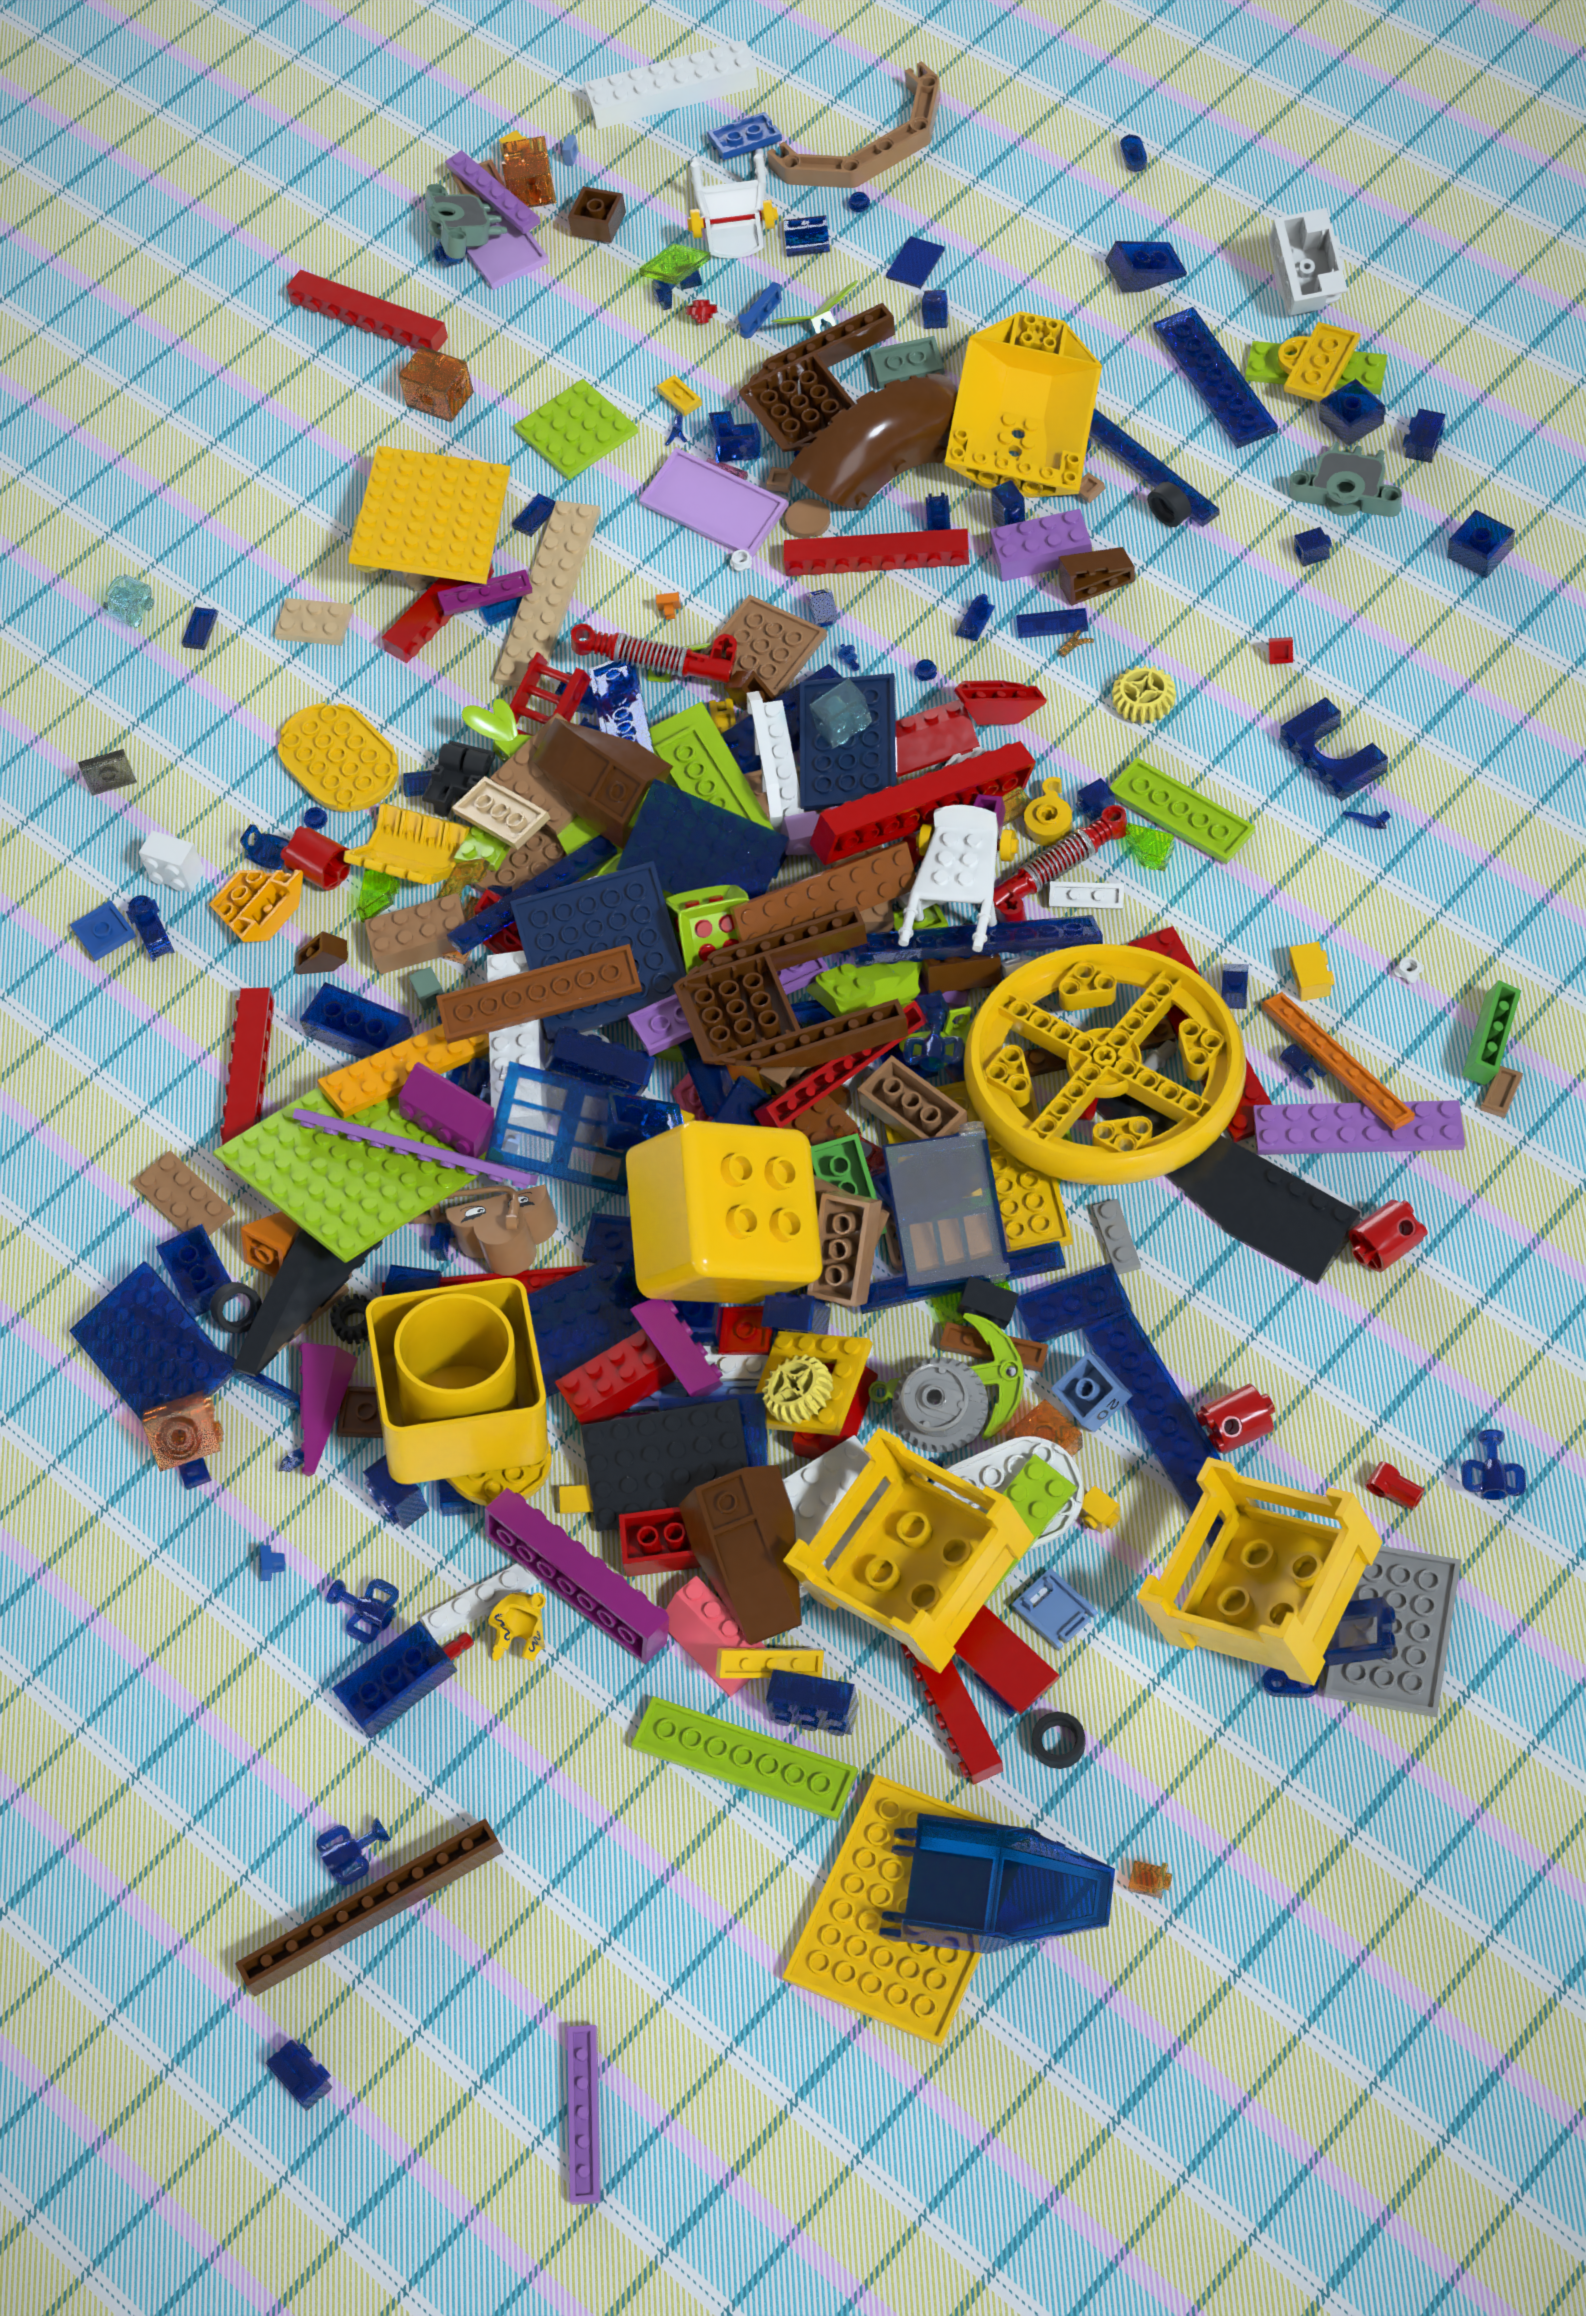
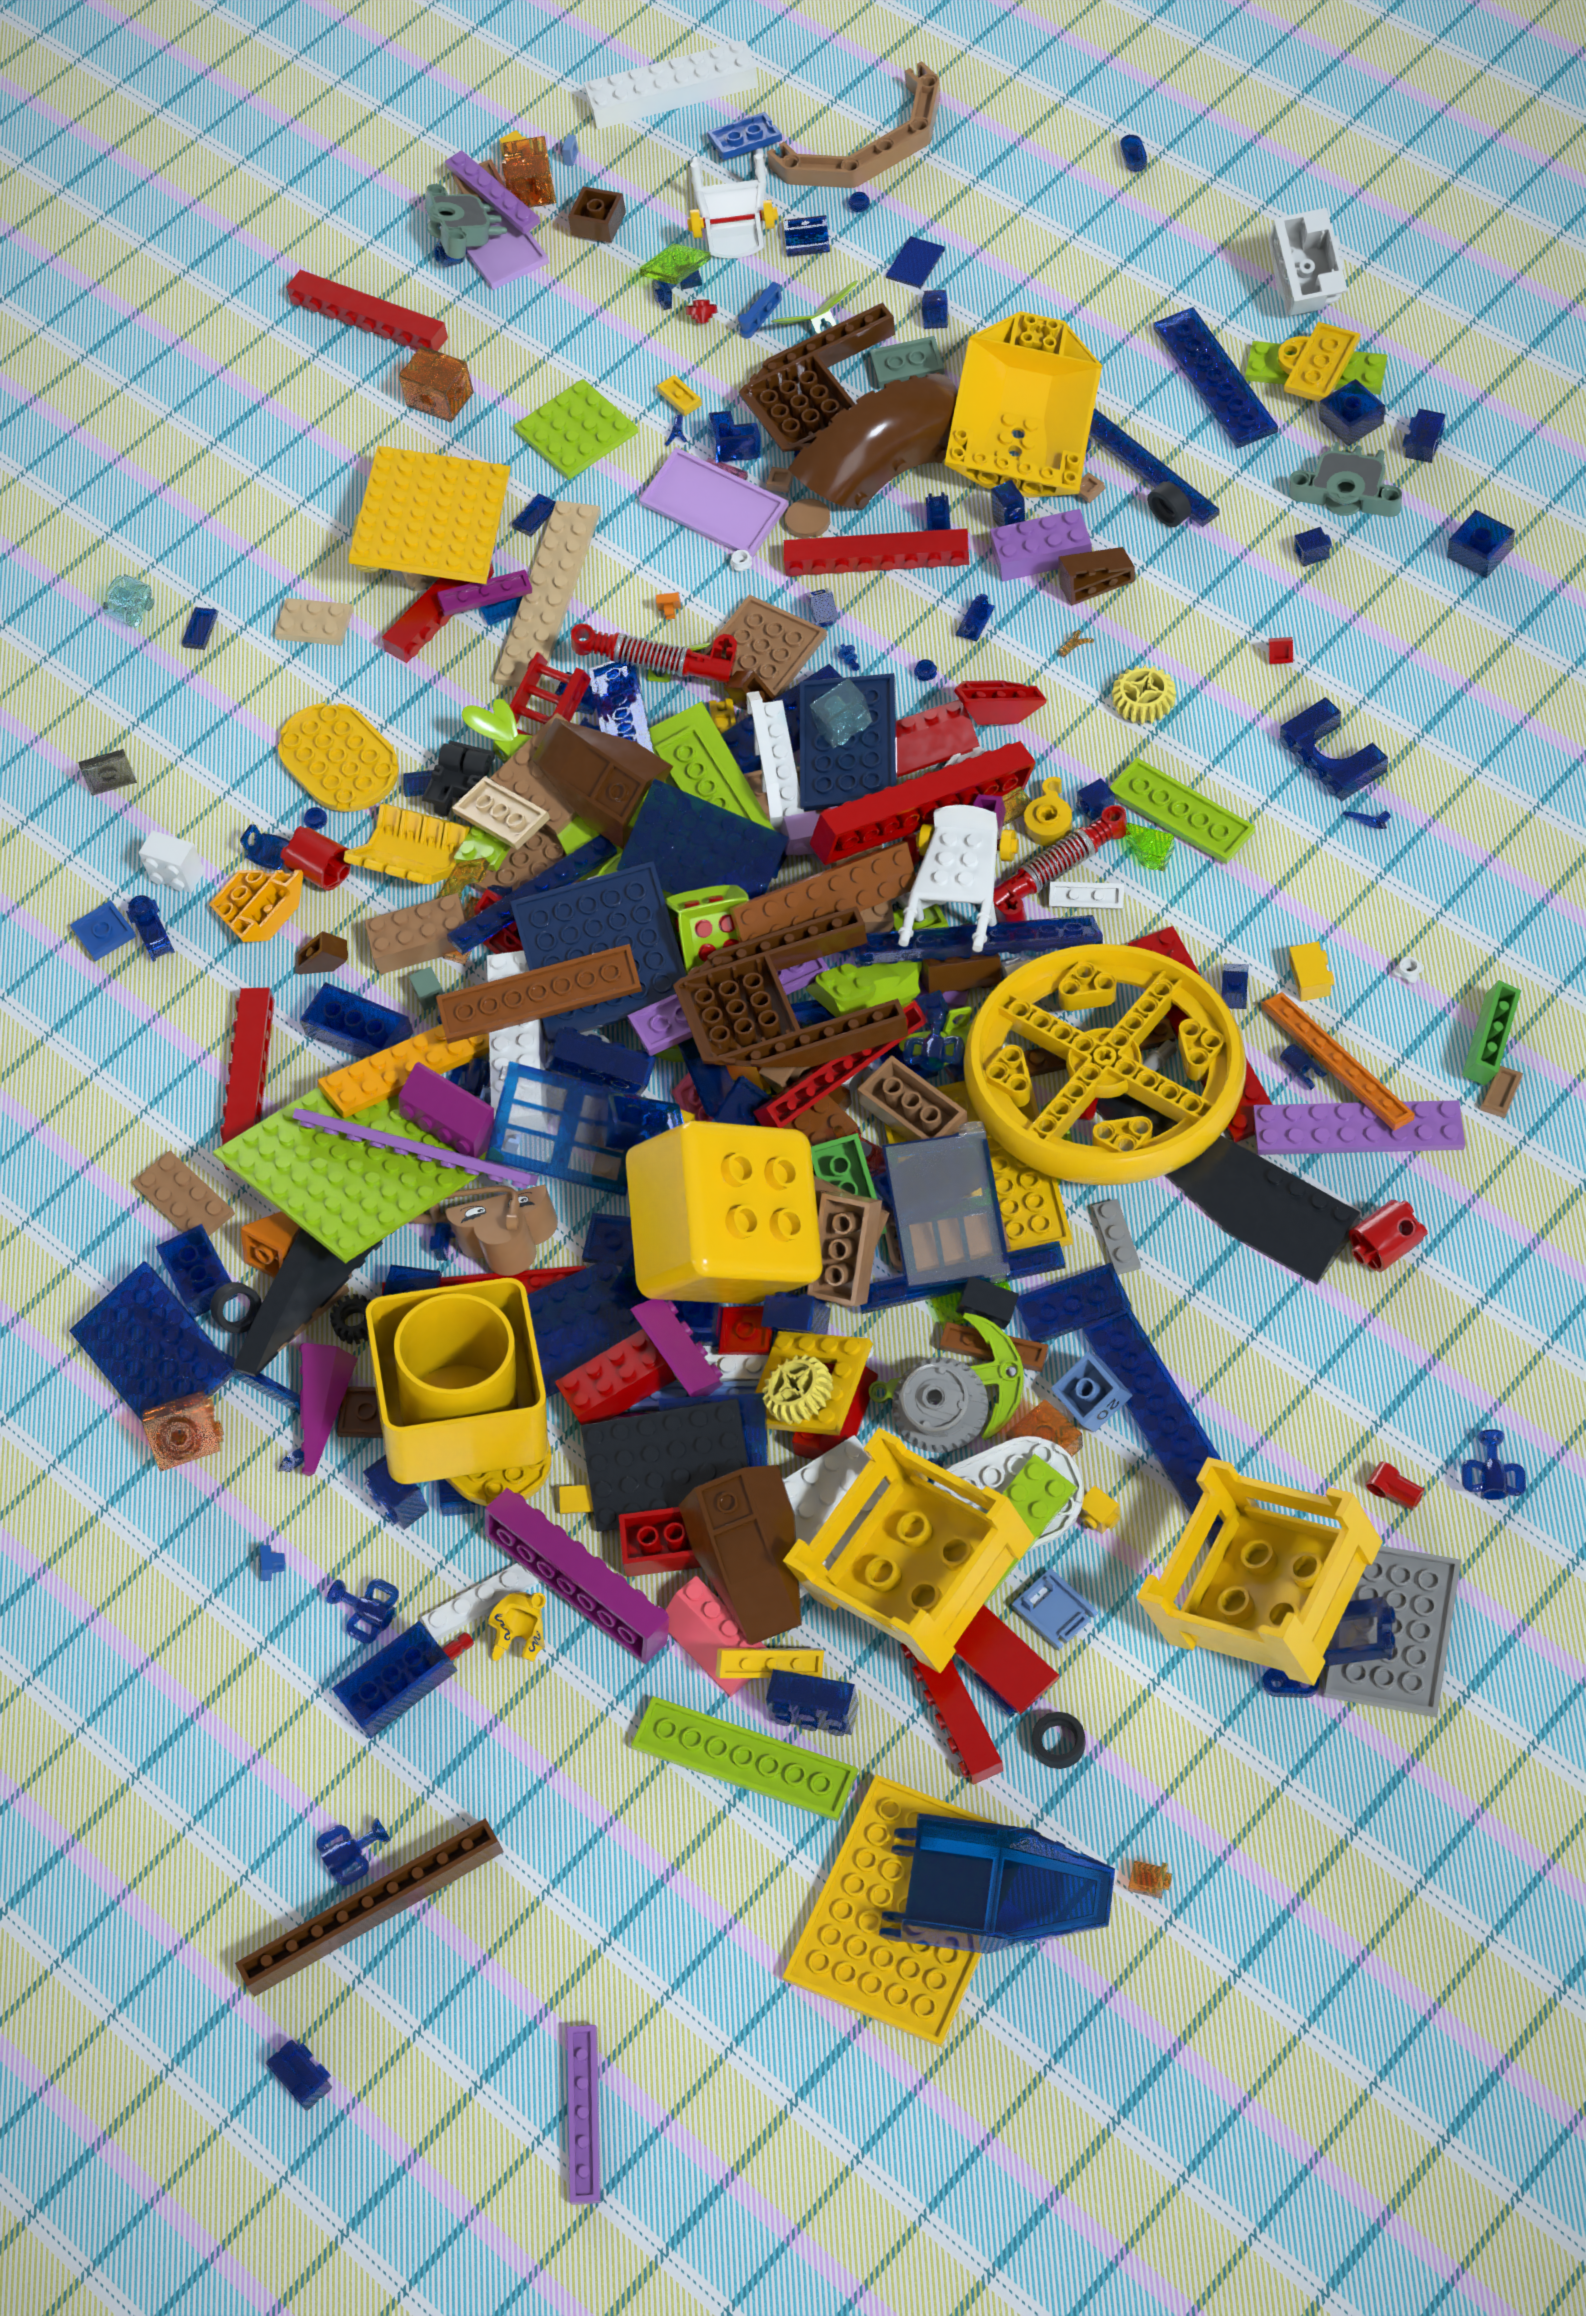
(195, 1473): clear blue tile -> none
(376, 893): clear neon green slope -> none
(1051, 623): clear blue tile -> none
(1143, 264): clear blue slope -> none
(1245, 1415): red cylinder -> none

